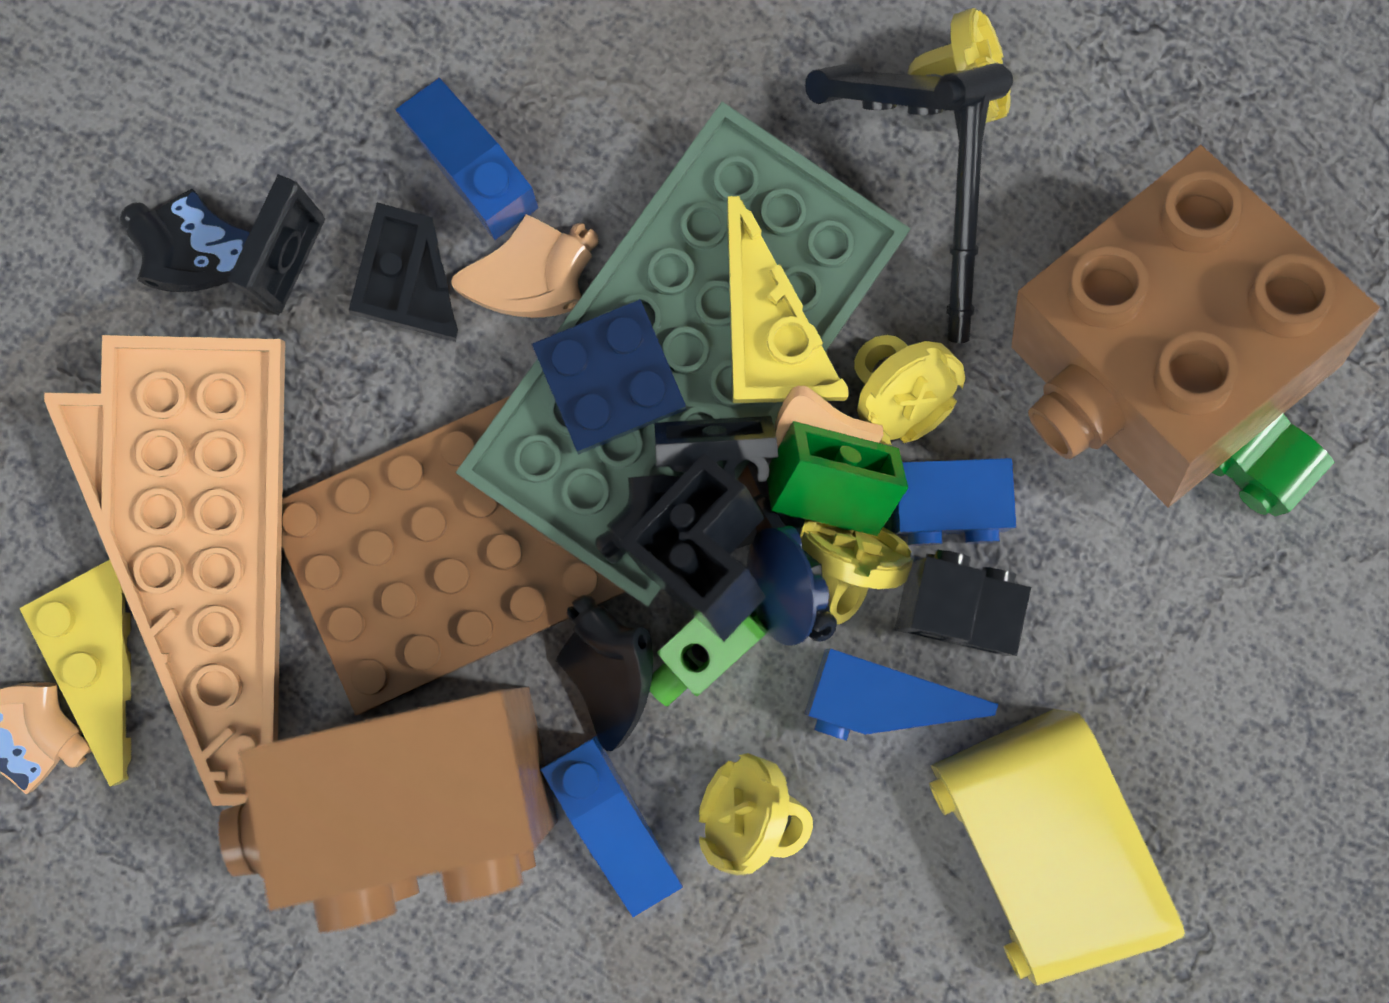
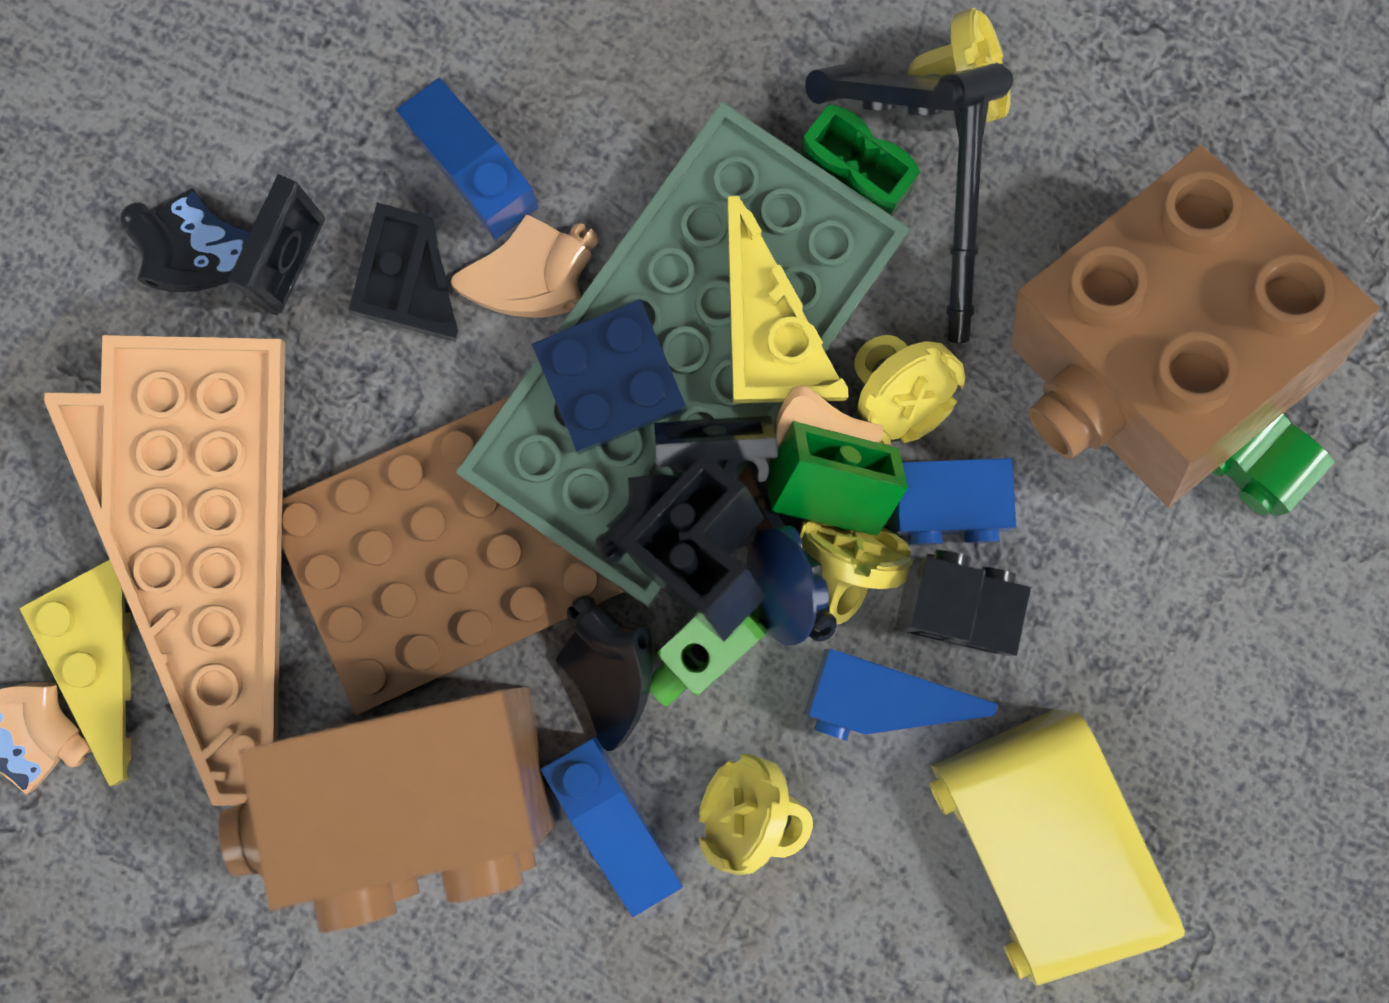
(851, 154): none -> green brick

